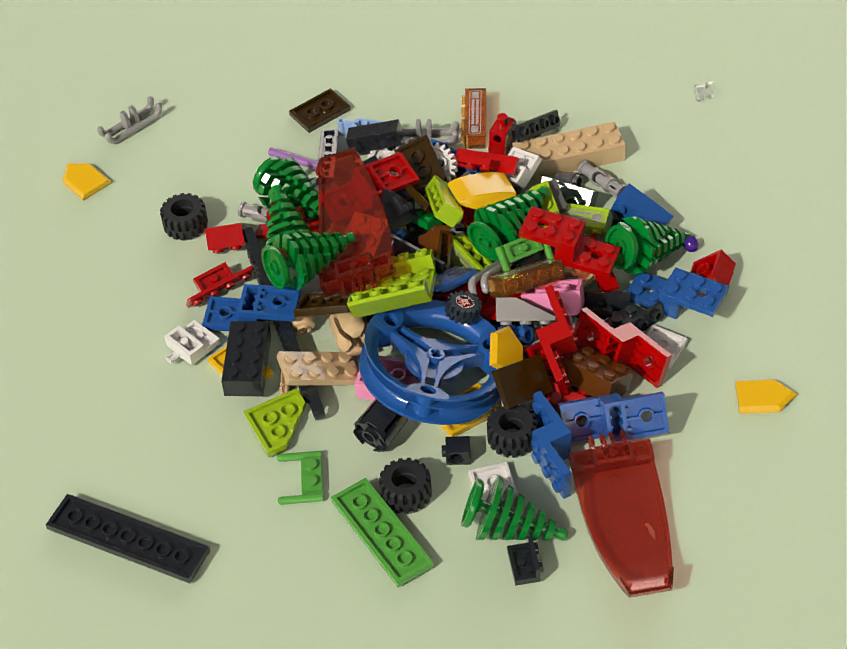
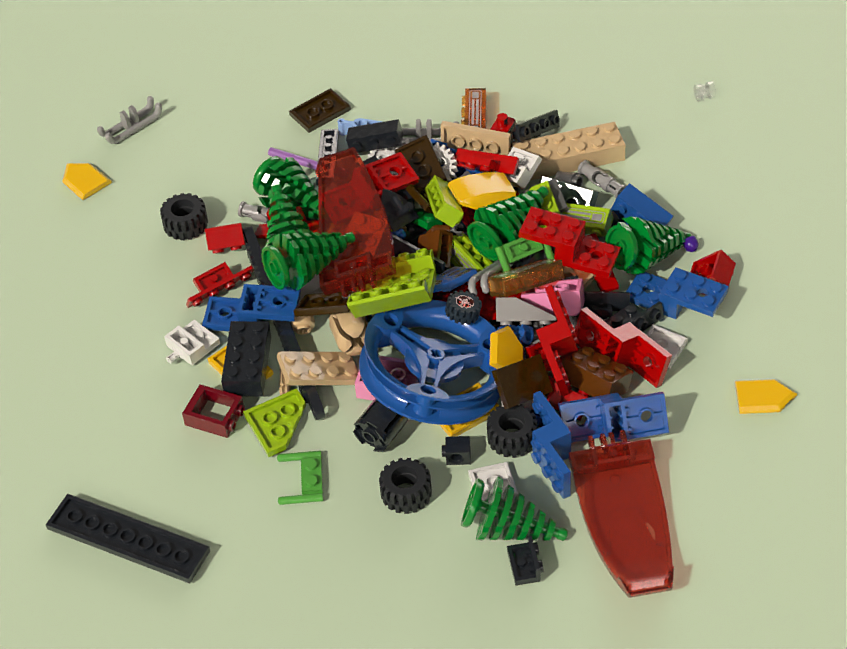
(202, 395): none -> dark red window
(382, 532): bright green plate -> none
(475, 138): none -> tan plate

